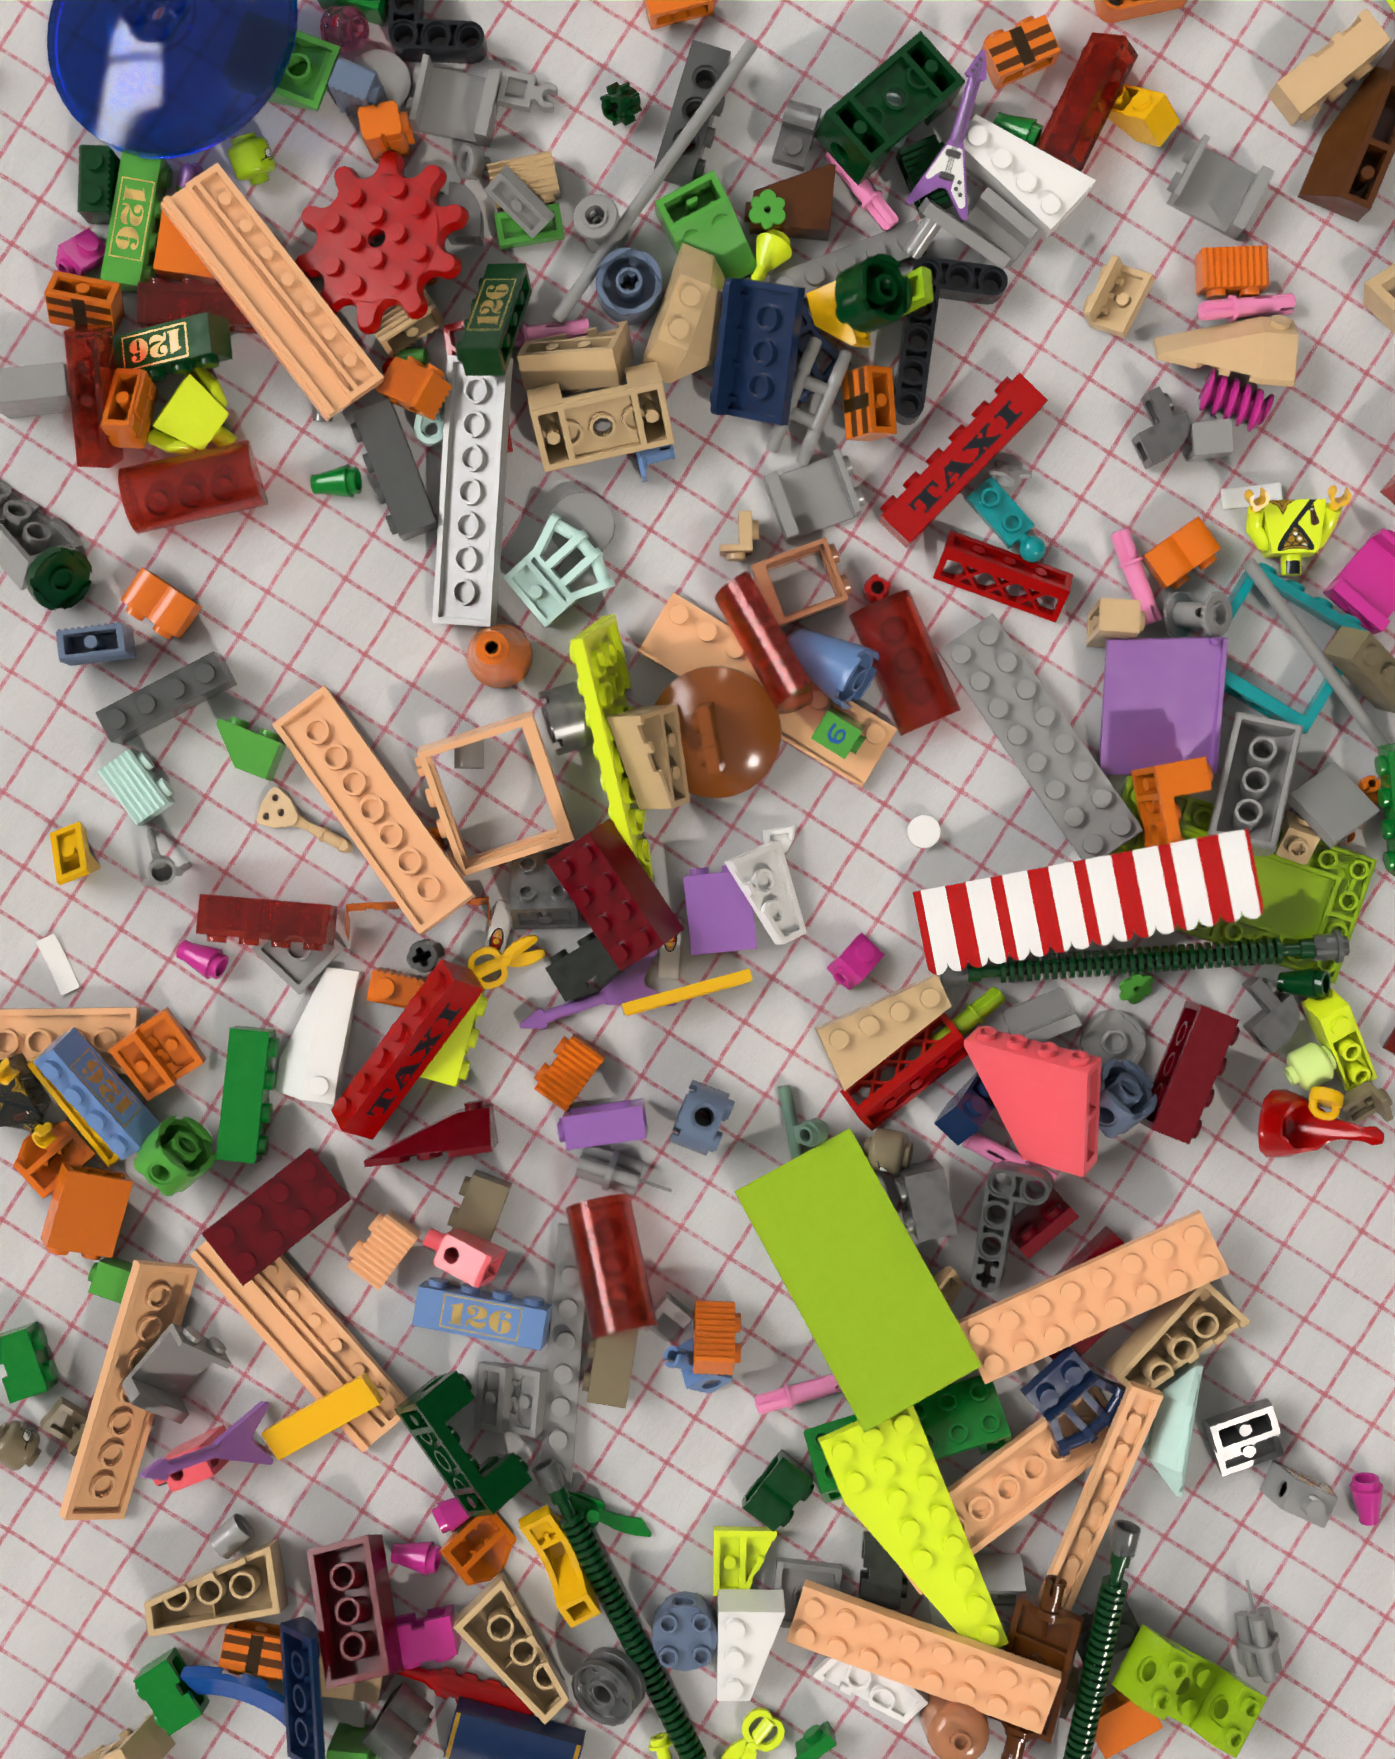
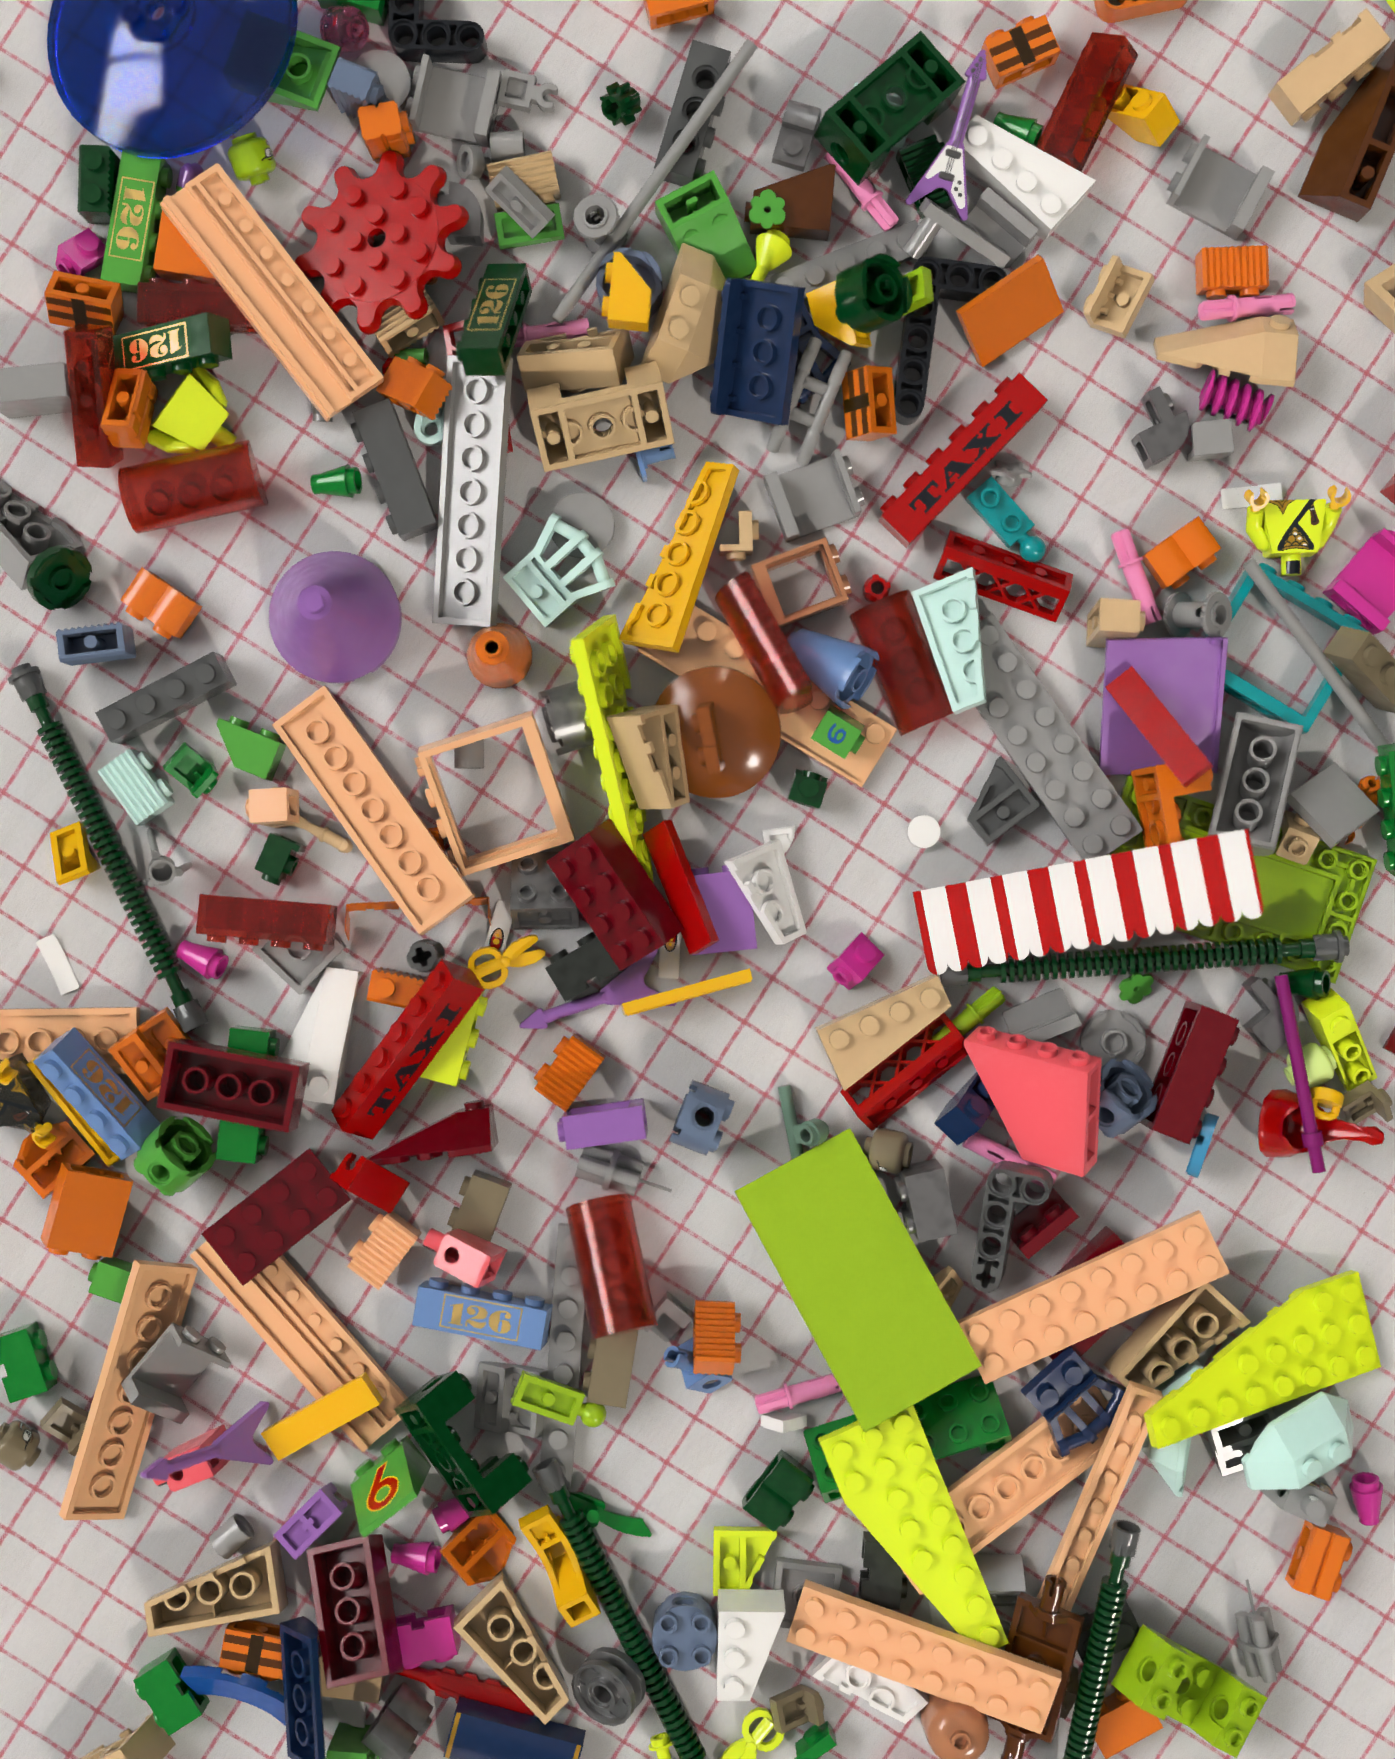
(32, 690): none -> dark green hose
(192, 770): none -> green bracket
(233, 1085): none -> dark red brick
(273, 806): none -> light nougat brick
(278, 858): none -> dark green brick
(310, 1521): none -> medium lavender hinge
(335, 617): none -> medium lavender cone
(370, 1182): none -> red hinge
(387, 1483): none -> bright green slope
(506, 145): none -> light grey beam
(556, 1401): none -> lime plate
(629, 297): none -> yellow slope
(673, 589): none -> yellow wing
(680, 886): none -> red tile
(783, 1421): none -> white tile
(796, 1708): none -> dark tan bracket
(807, 789): none -> dark green brick
(954, 635): none -> light aqua wing
(1001, 804): none -> dark grey wing
(1010, 310): none -> orange tile
(1159, 727): none -> red tile
(1202, 1145): none -> dark azure tile
(1296, 1350): none -> neon yellow wing
(1301, 1444): none -> light aqua wedge
(1312, 1137): none -> magenta bar
(1319, 1560): none -> orange brick

